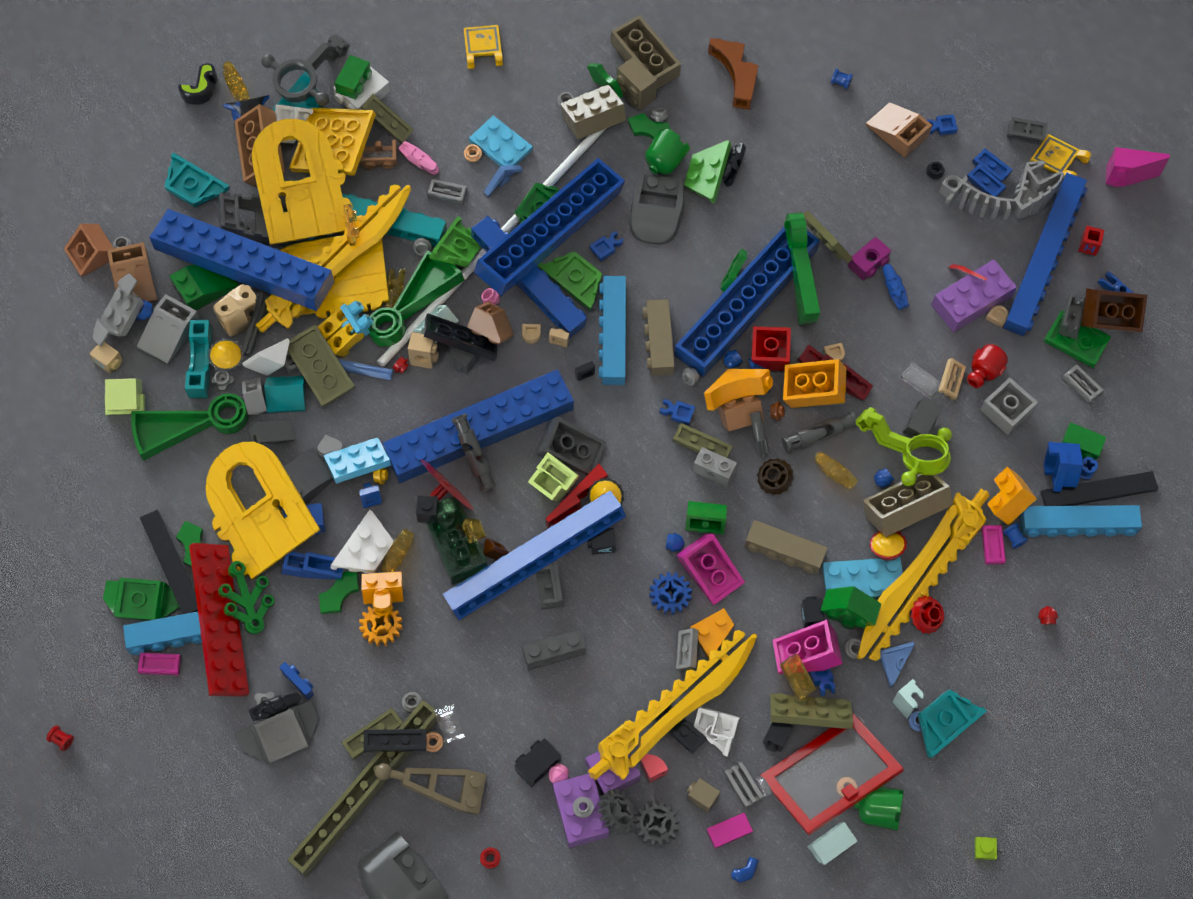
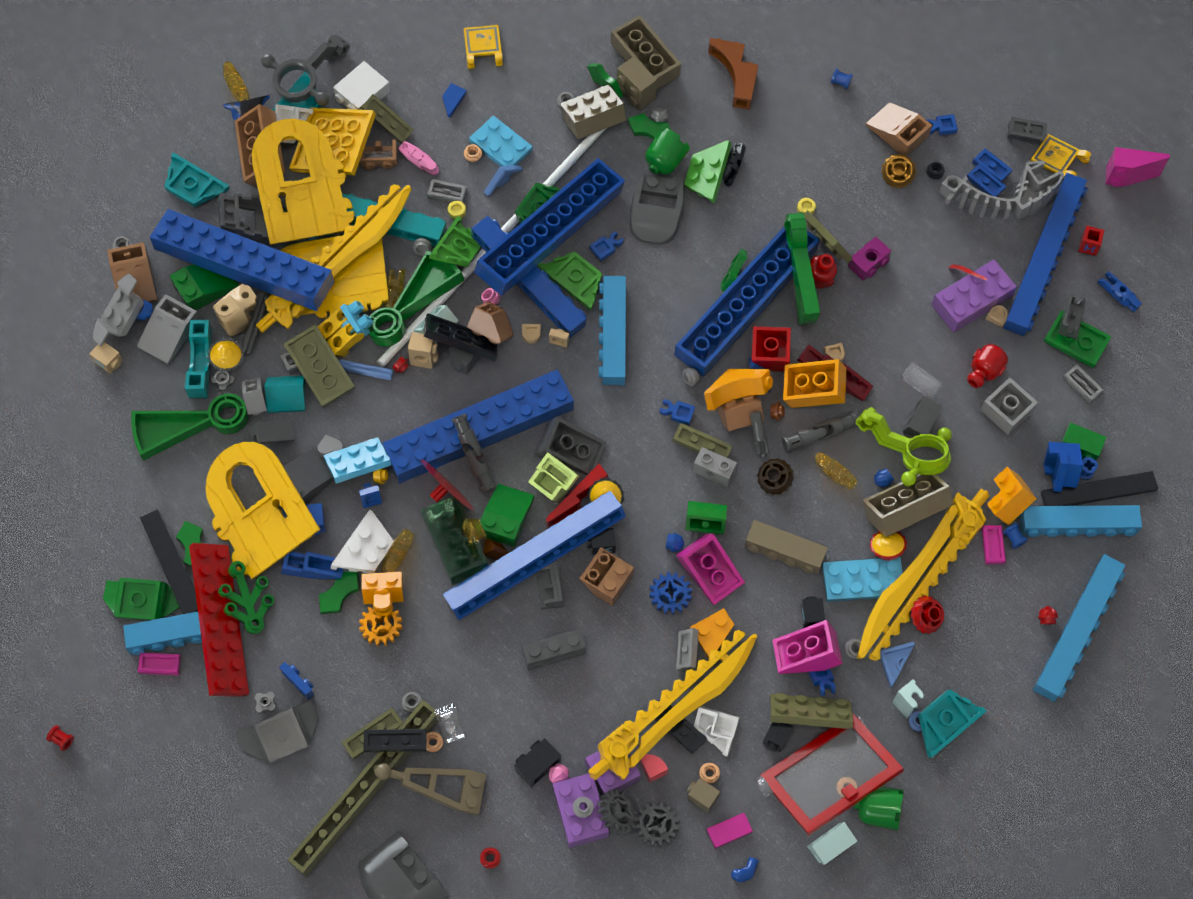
(88, 248): nougat slope -> none
(123, 396): yellowish green plate -> none
(203, 90): black animal -> none
(269, 359): white slope -> none
(274, 706): black hinge -> none
(350, 219): clear yellow plate -> none
(353, 77): green brick -> none
(427, 509): black brick -> none
(452, 98): none -> blue tile
(456, 209): none -> light yellow tile
(506, 514): none -> green slope
(585, 370): black tile -> none
(607, 576): none -> medium nougat slope
(659, 337): dark tan brick -> none
(712, 767): none -> light nougat plate
(732, 359): blue plate -> none
(734, 769): light grey tile -> none
(797, 676): clear yellow plate -> none
(806, 204): none -> light yellow tile
(823, 270): none -> red piece
(850, 607): green brick -> none
(895, 287): blue hinge -> none
(898, 171): none -> pearl gold piece
(949, 377): tan tile -> none
(985, 848): lime plate -> none
(1079, 627): none -> dark azure brick
(1114, 310): reddish brown brick -> none

